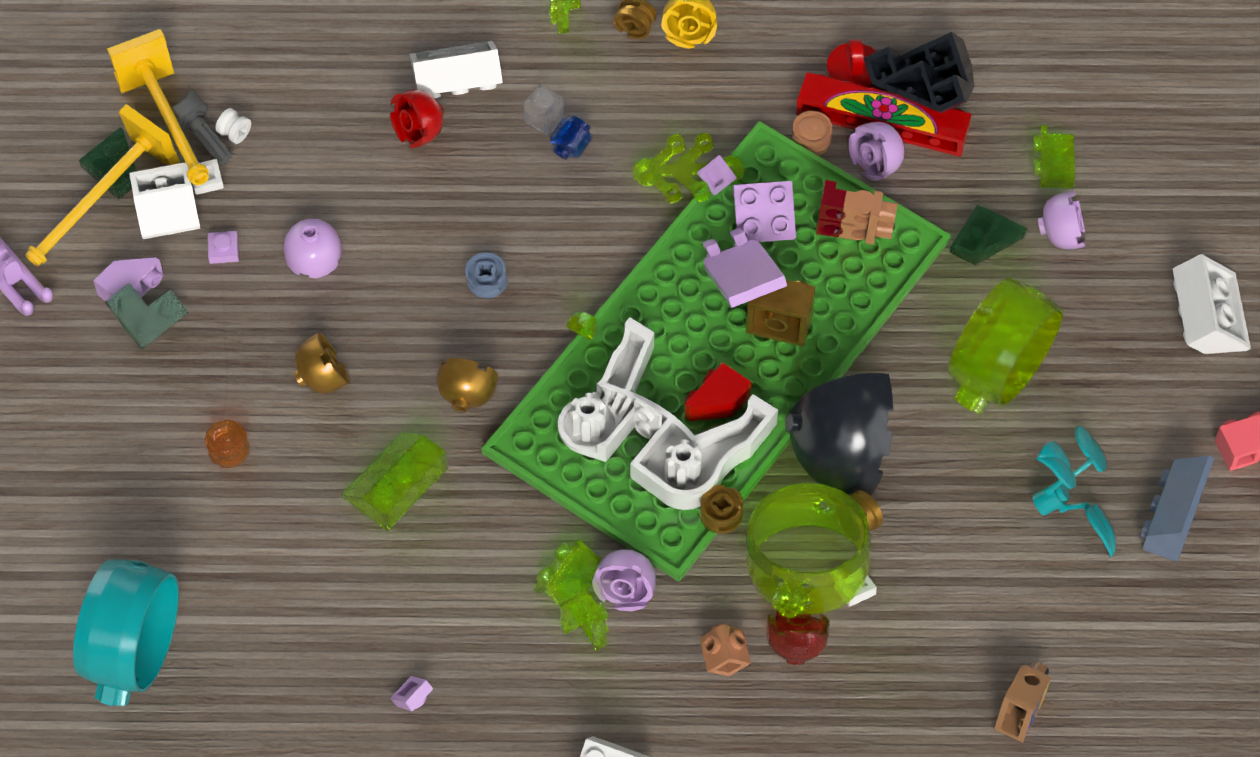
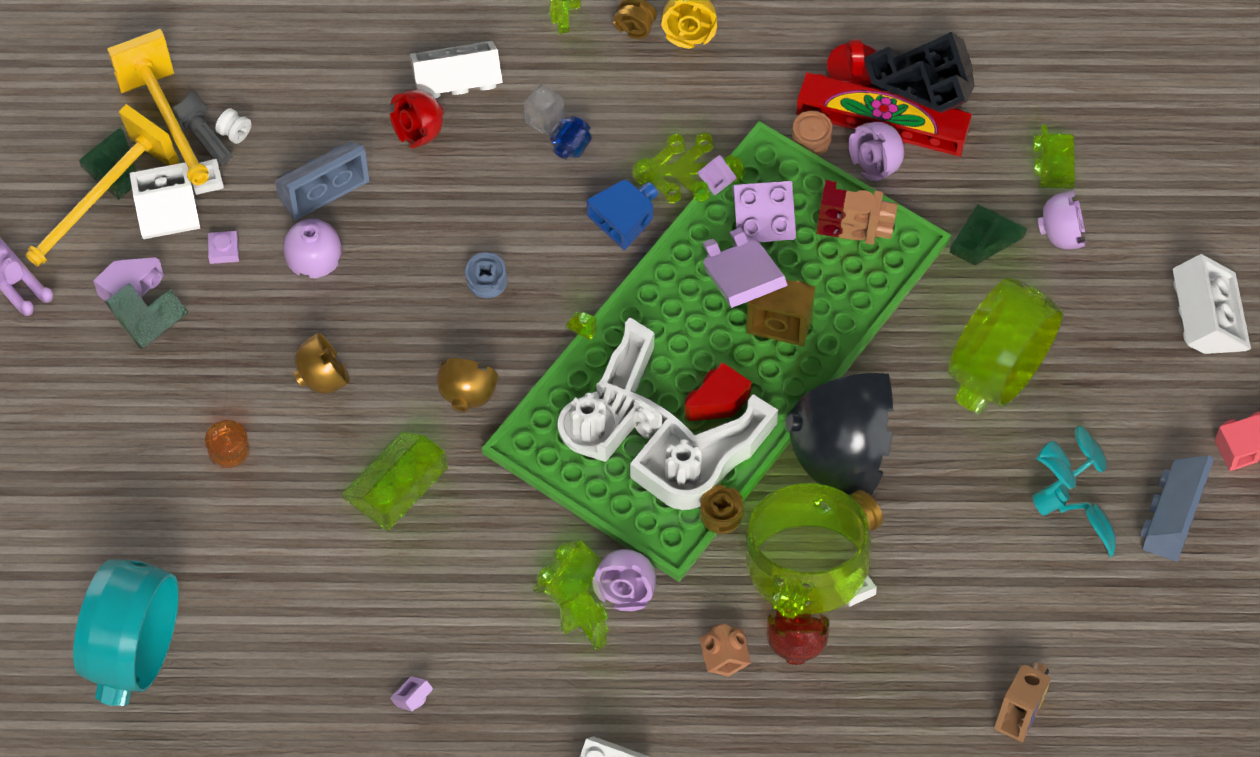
(323, 179): none -> sand blue slope
(623, 211): none -> blue torso

